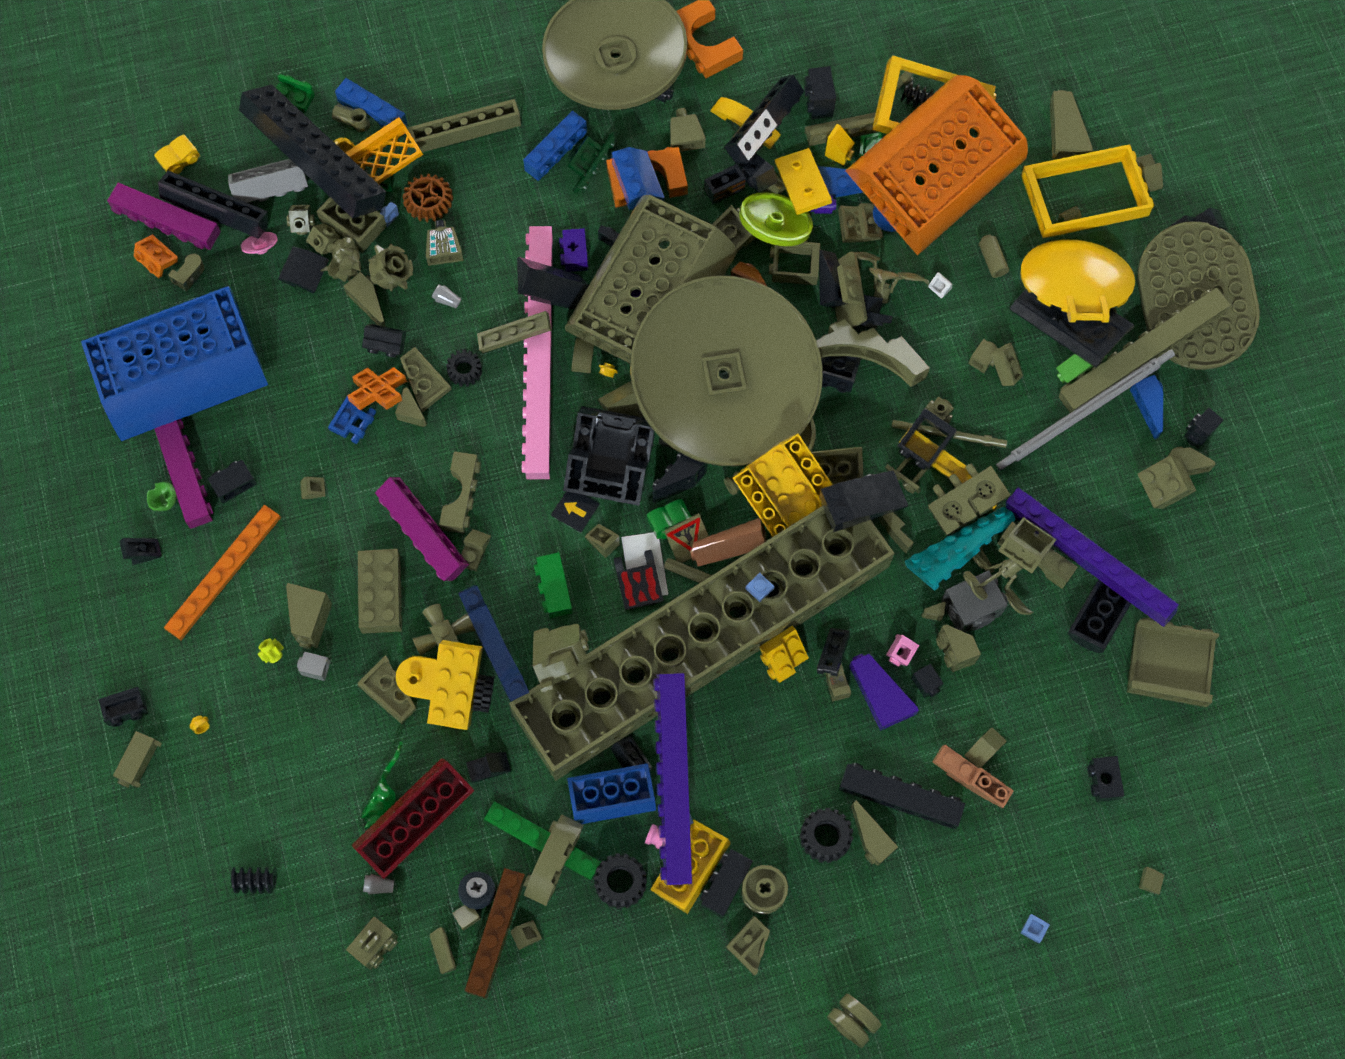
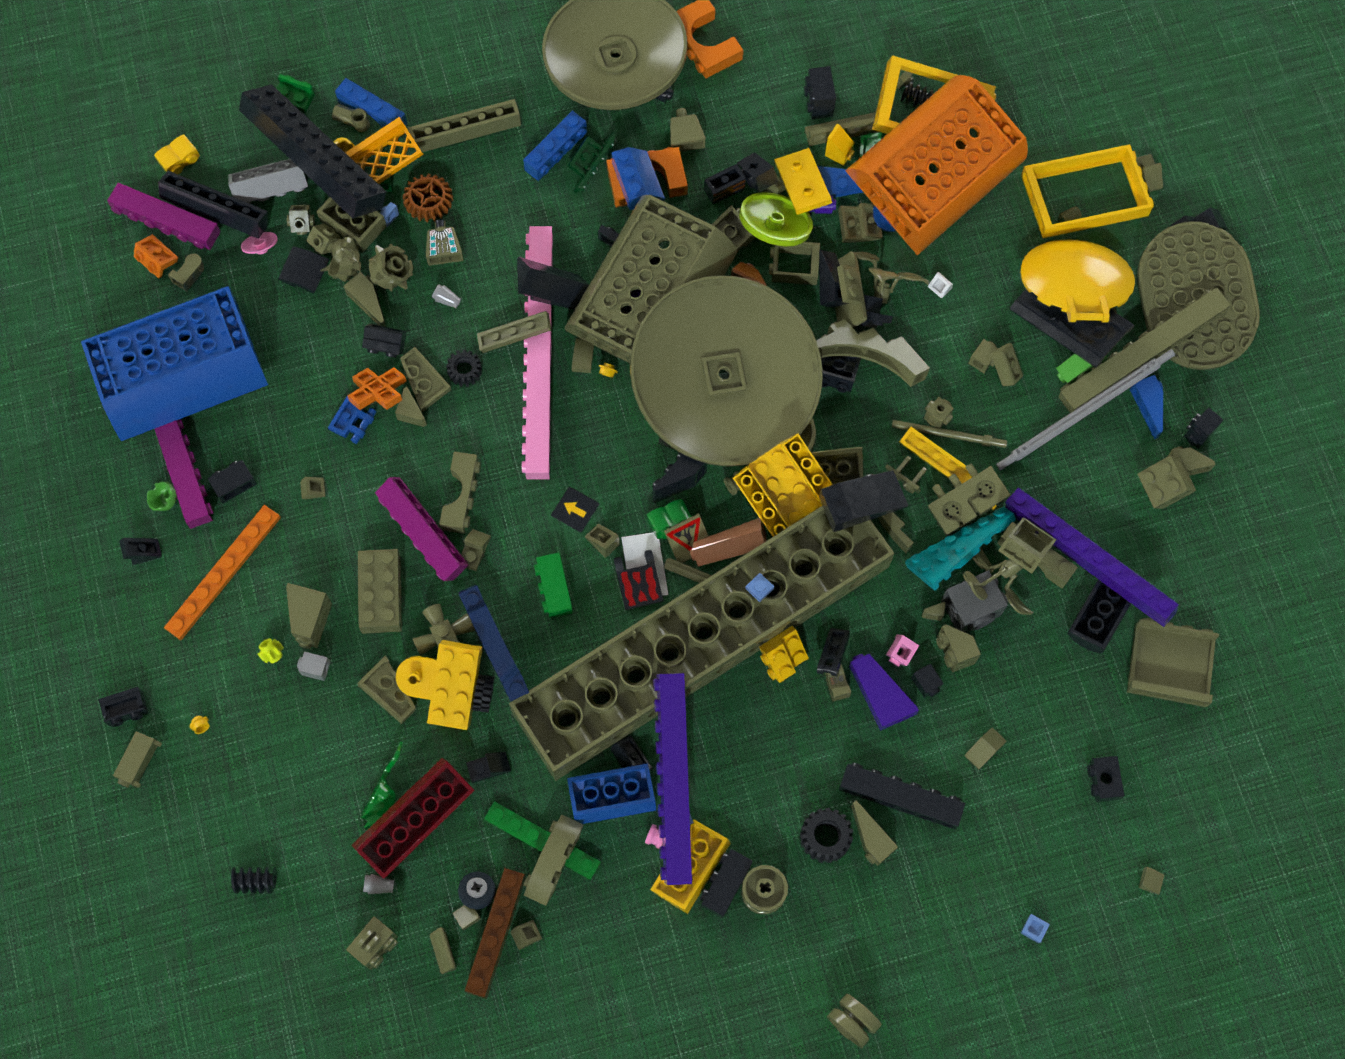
(558, 653): olive brick -> none
(576, 259): dark purple brick -> none
(609, 456): black slope -> none
(615, 863): black tyre -> none
(621, 401): olive slope -> none
(739, 113): yellow slope -> none
(749, 944): olive wing -> none
(764, 119): black brick -> none
(936, 422): black window -> none
(971, 777): nougat slope -> none
(993, 256): olive brick -> none
(1067, 128): olive slope -> none

